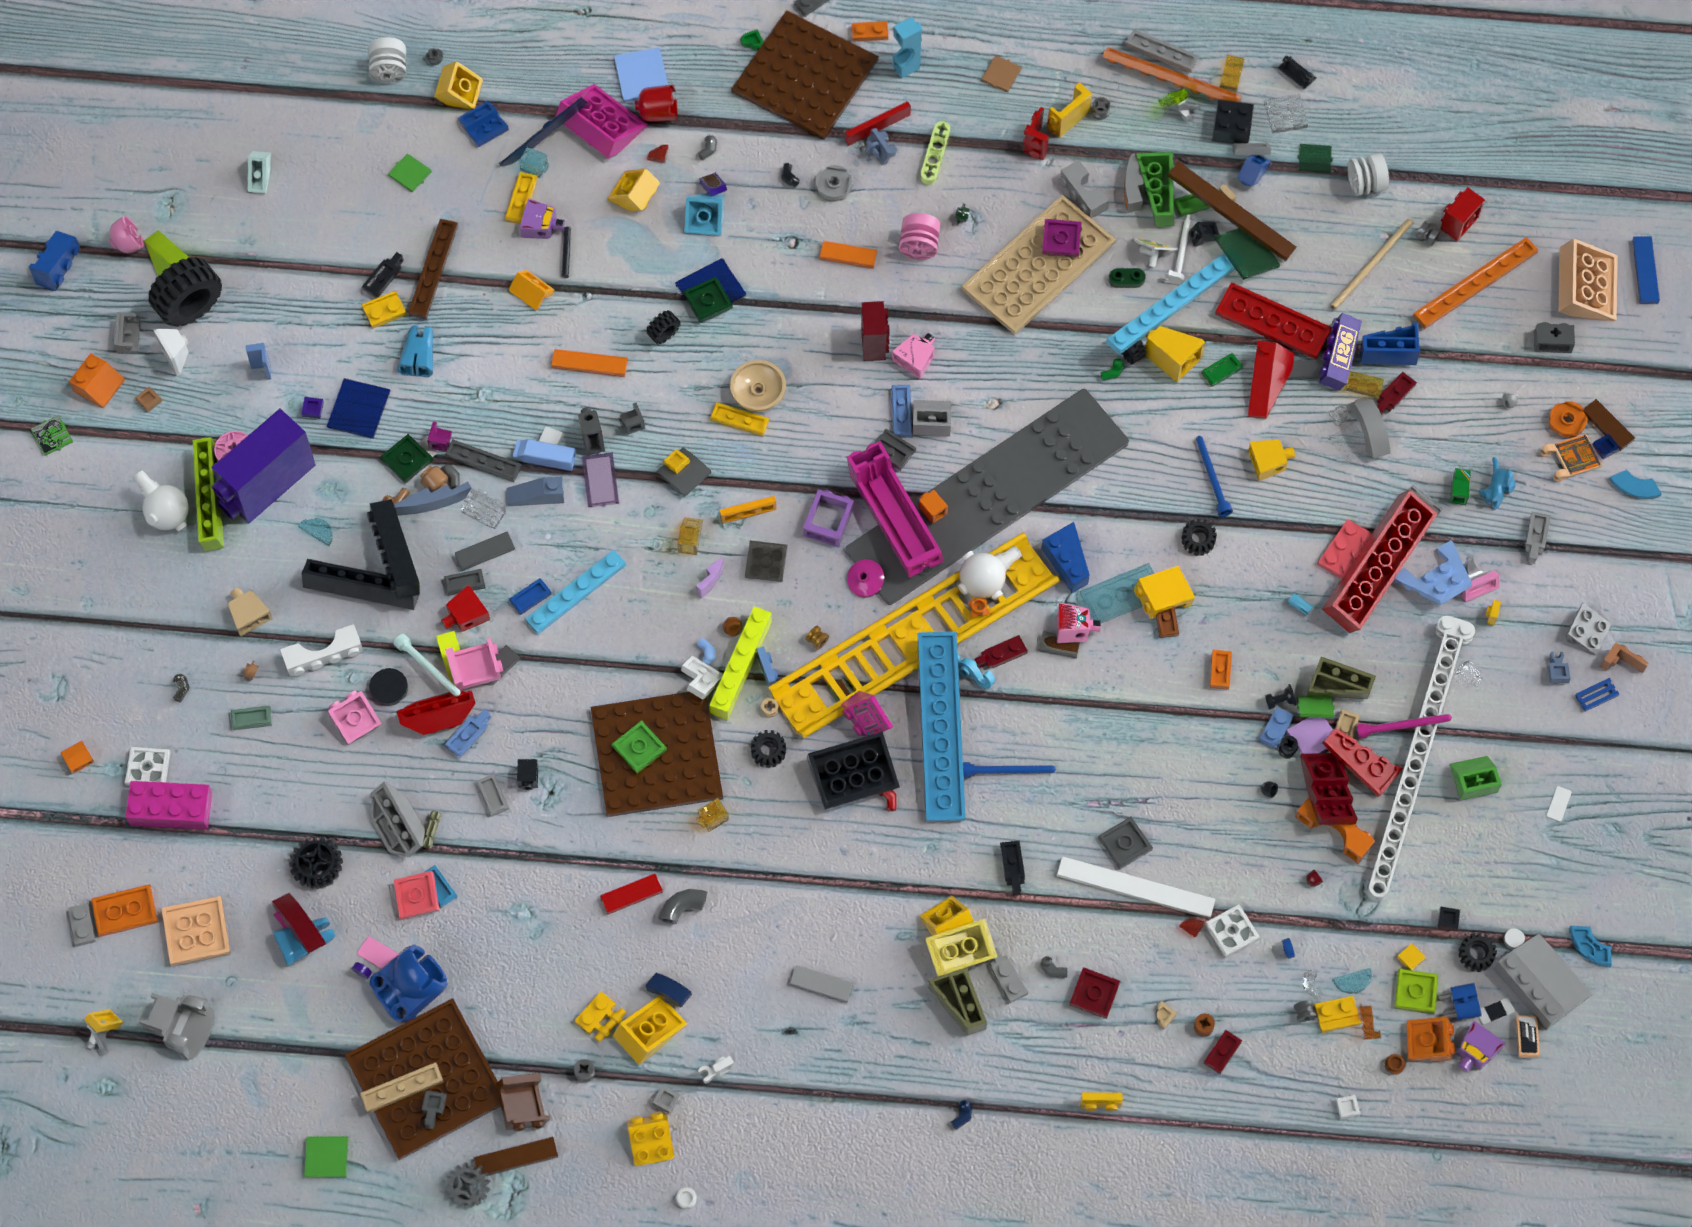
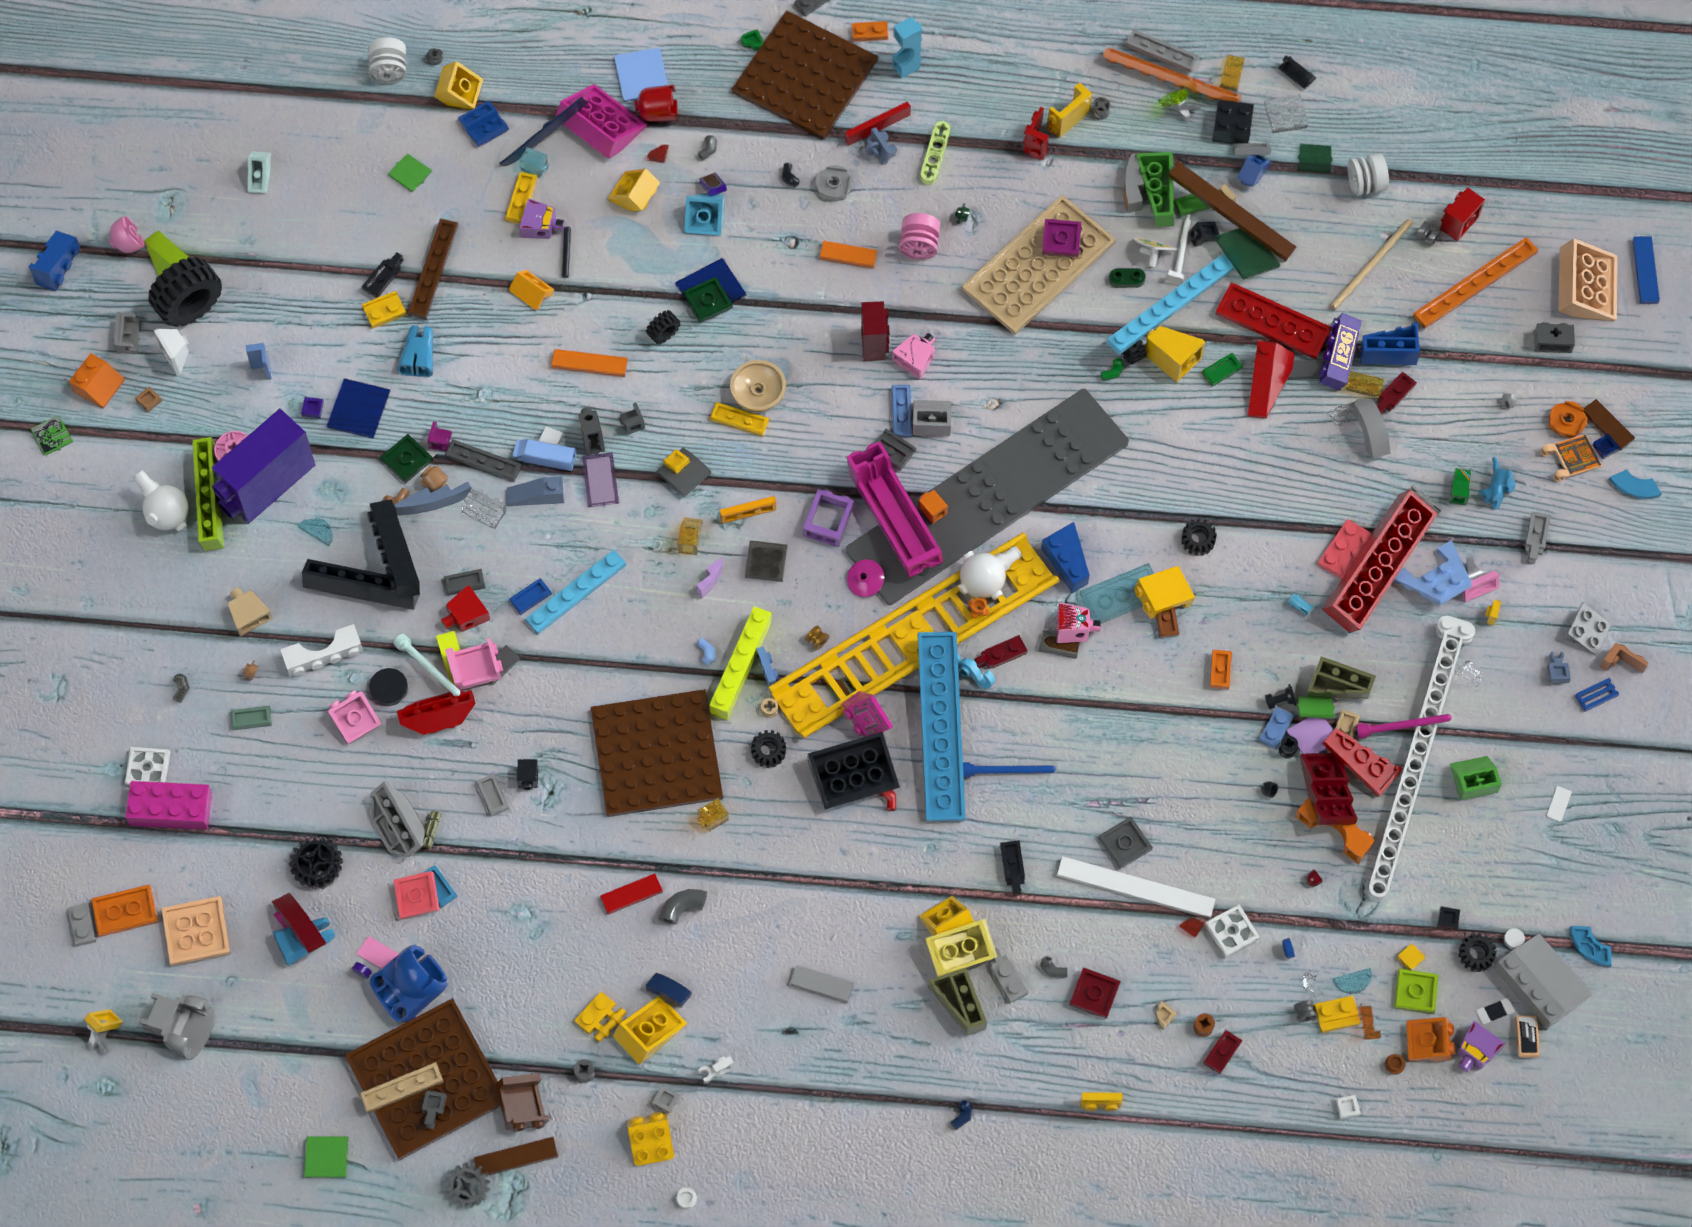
(77, 757): orange piece -> none
(453, 474): dark grey arm -> none
(468, 733): medium blue hinge -> none
(484, 551): dark grey tile -> none
(639, 747): bright green tile -> none
(704, 677): white plate -> none
(732, 626): dark orange plate -> none
(1001, 73): medium nougat piece -> none
(1090, 201): light grey arch -> none
(1223, 507): blue piece -> none
(1269, 457): yellow torso -> none
(1464, 1000): blue piece -> none

